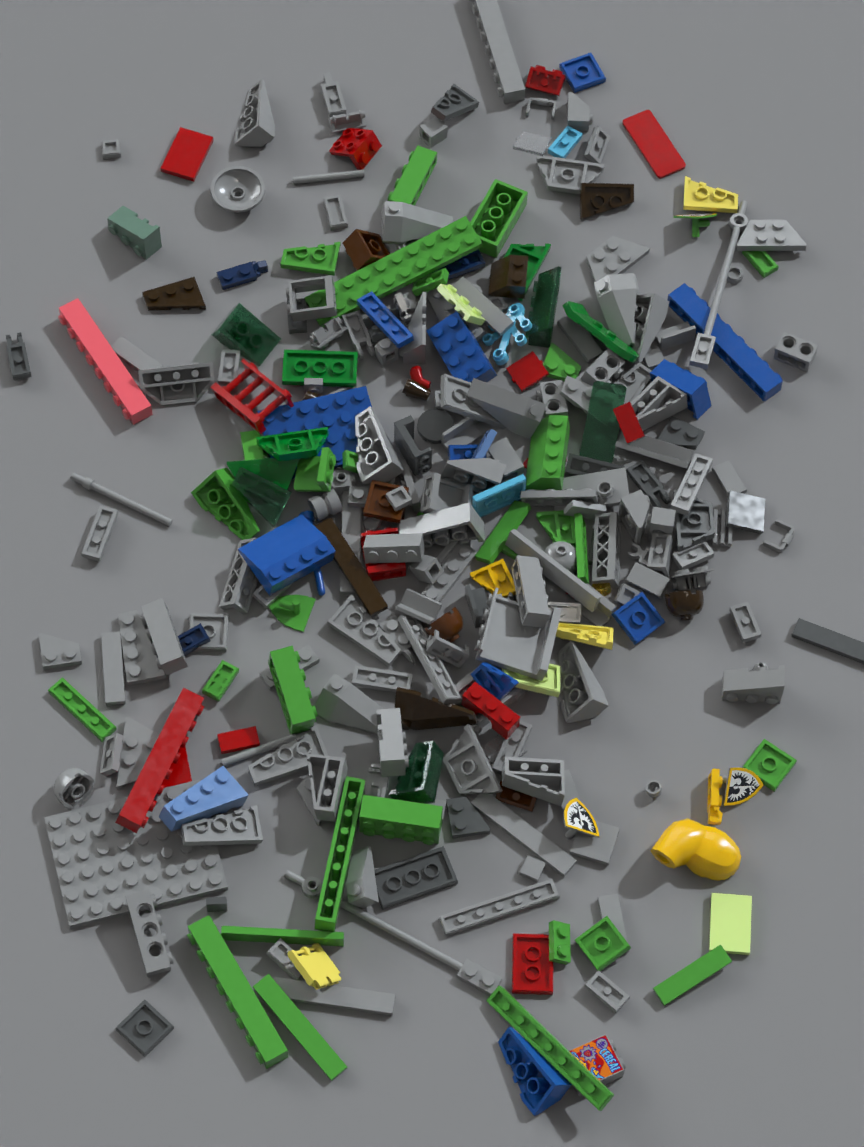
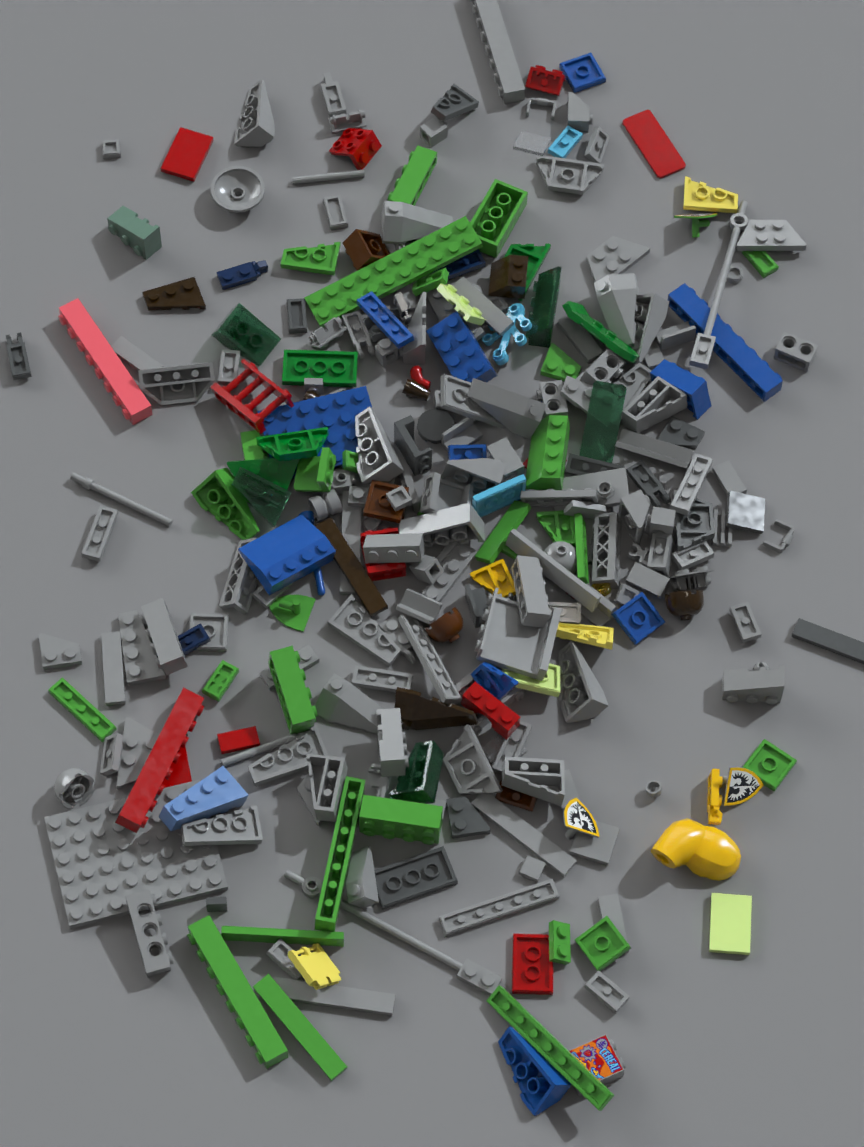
(144, 1028): dark grey tile -> none
(311, 284): light grey window -> none
(447, 650): light grey hinge -> none
(484, 444): medium blue tile -> none
(527, 371): red piece -> none
(602, 197): dark brown wing -> none
(628, 422): red tile -> none
(692, 975): bright green tile -> none

